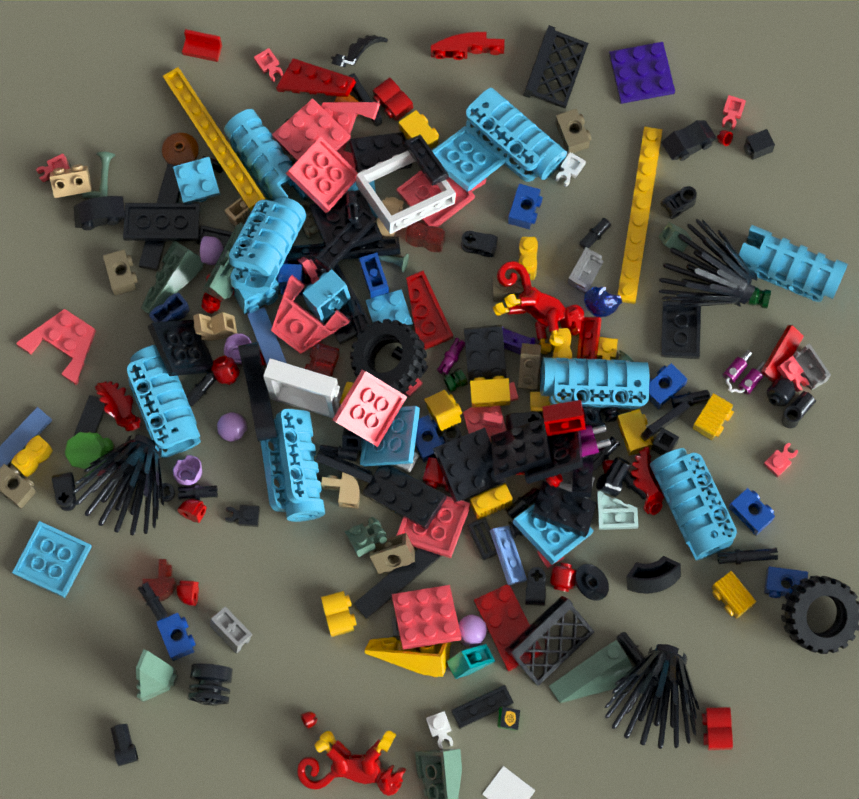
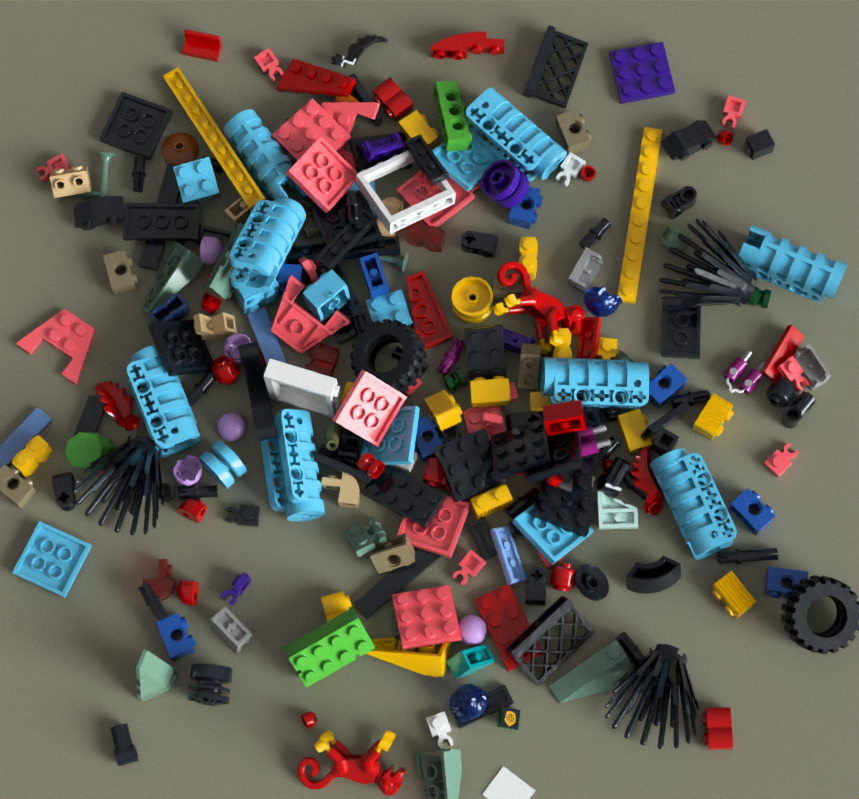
(136, 125): none -> black plate
(139, 173): none -> black axle
(225, 462): none -> medium azure wheel
(239, 585): none -> dark purple plate
(329, 647): none -> bright green piece
(333, 435): none -> olive cone
(370, 465): none -> red wheel
(382, 148): none -> dark purple hinge
(452, 116): none -> bright green brick
(468, 702): none -> clear blue hair
(471, 565): none -> coral plate
(472, 300): none -> yellow wheel
(504, 183): none -> dark purple wheel
(590, 173): none -> red hinge

